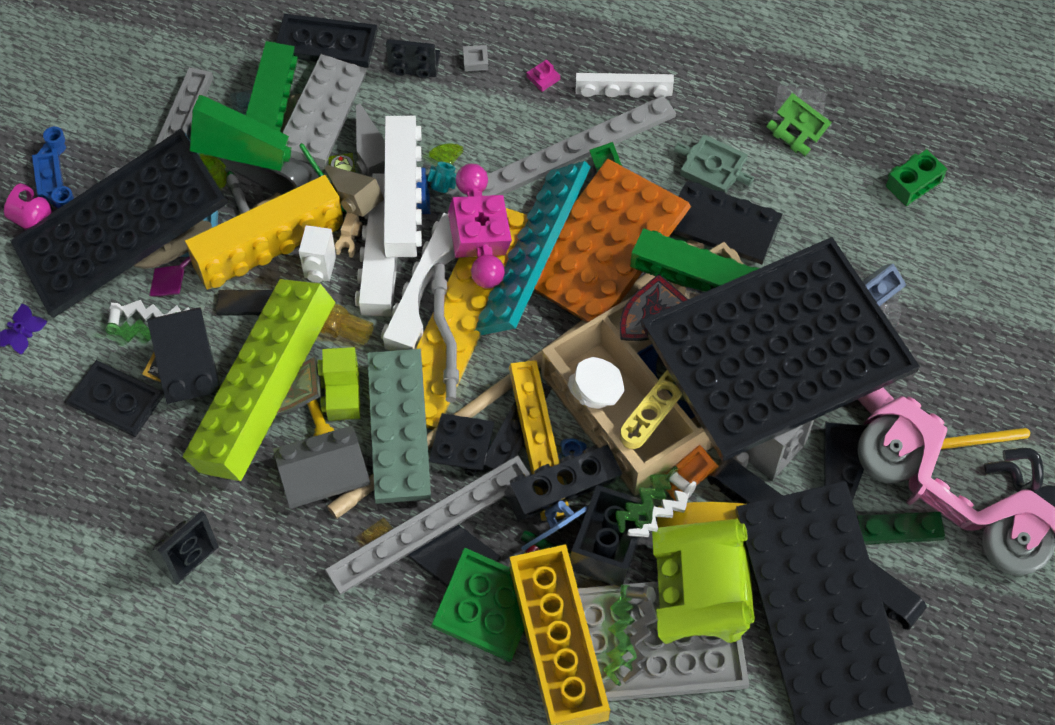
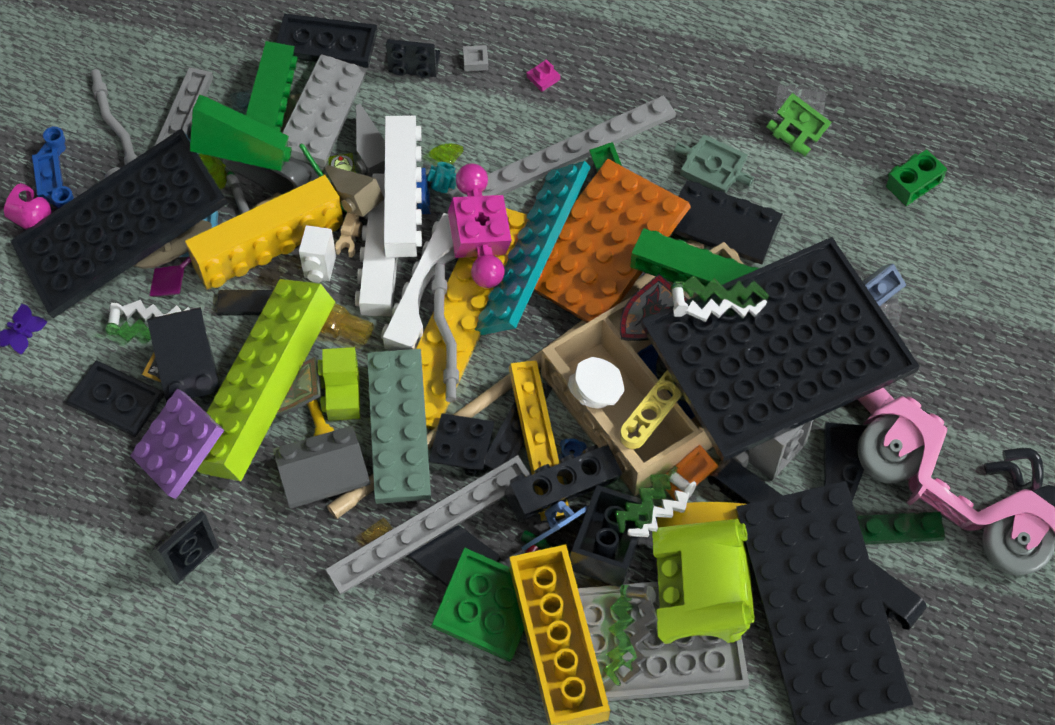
(100, 92): none -> light grey bar
(176, 443): none -> medium lavender plate
(624, 84): white plate -> none
(728, 298): none -> piece
(985, 438): yellow piece -> none

